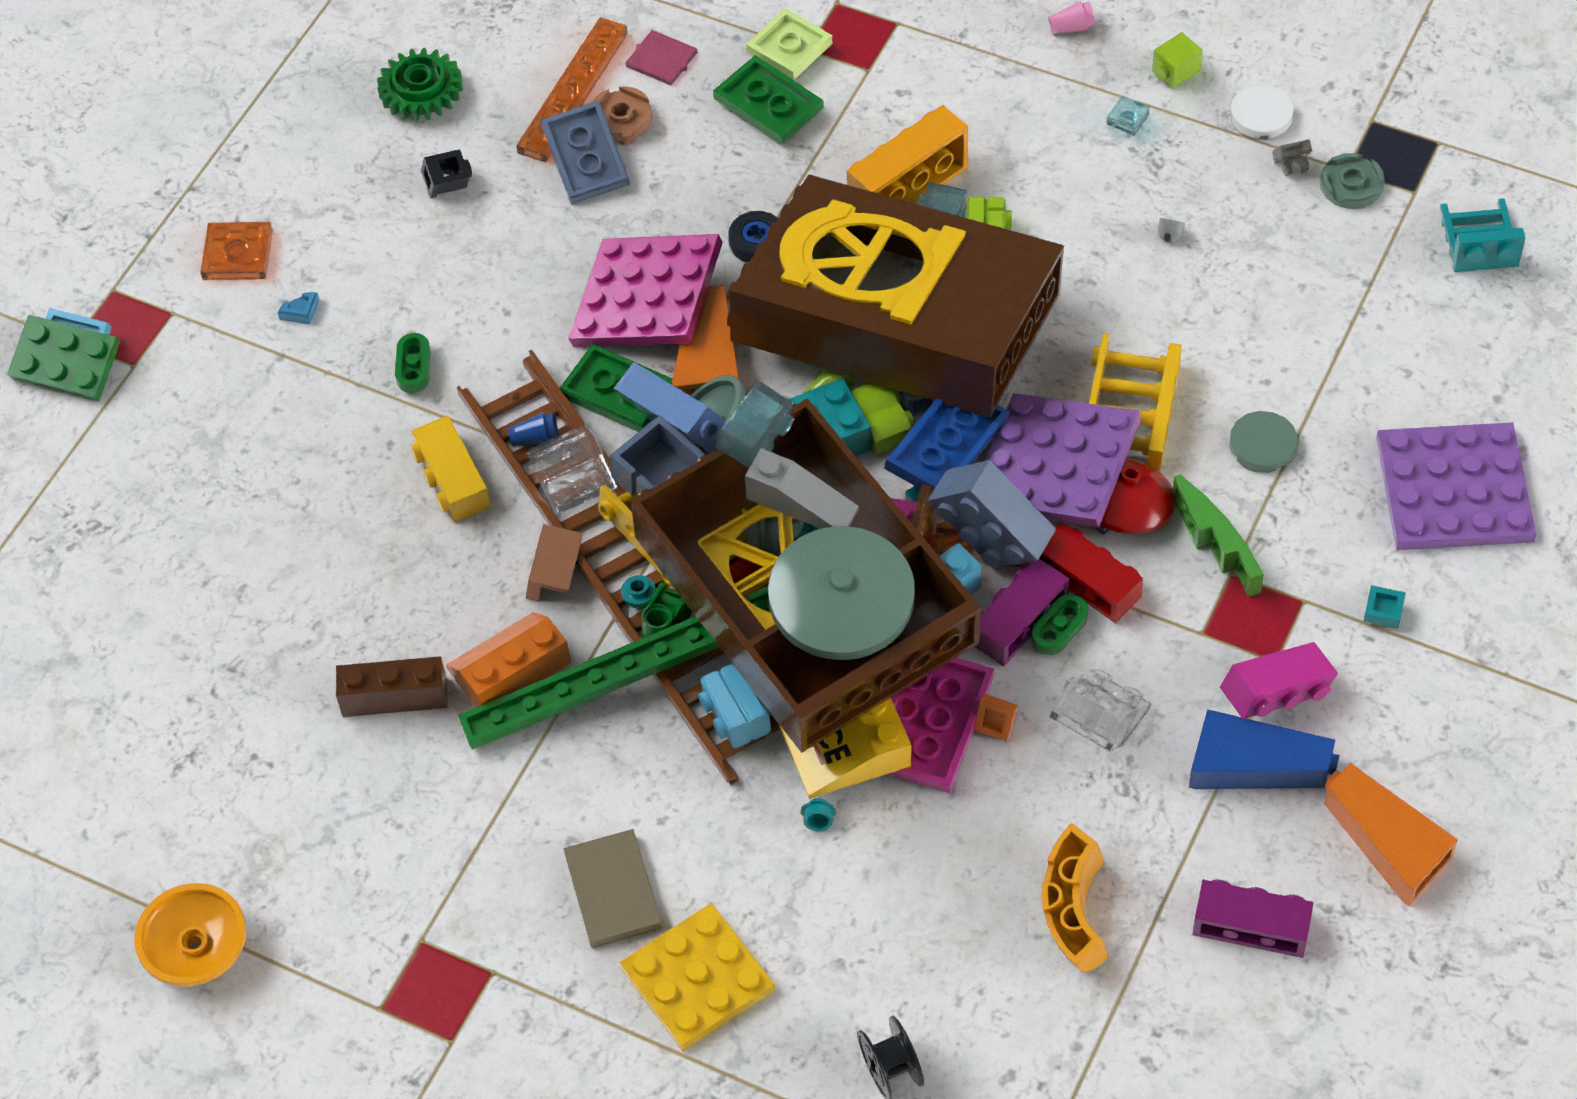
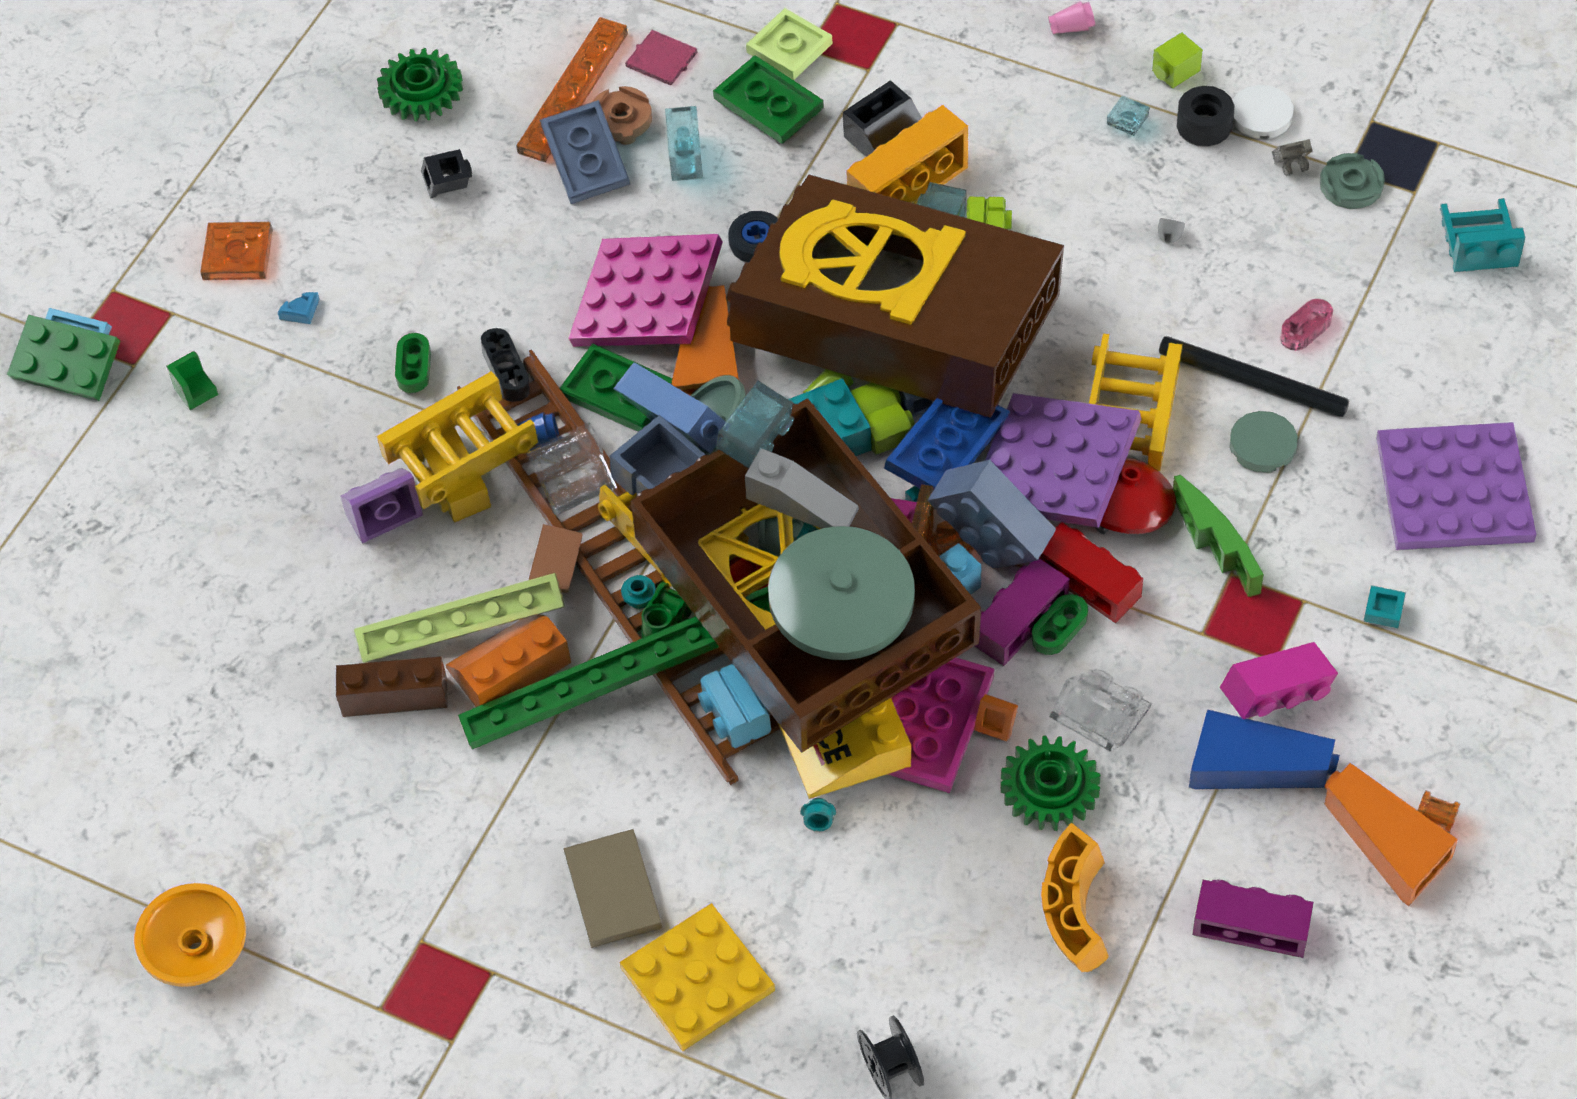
(191, 380): none -> green panel
(382, 504): none -> medium lavender slope
(444, 415): none -> yellow fence
(459, 617): none -> yellowish green plate
(506, 354): none -> black beam
(684, 143): none -> clear light blue brick
(879, 118): none -> black slope
(1071, 771): none -> green gear
(1205, 101): none -> black tyre
(1258, 377): none -> black axle
(1310, 328): none -> clear pink beam
(1439, 810): none -> clear orange bush

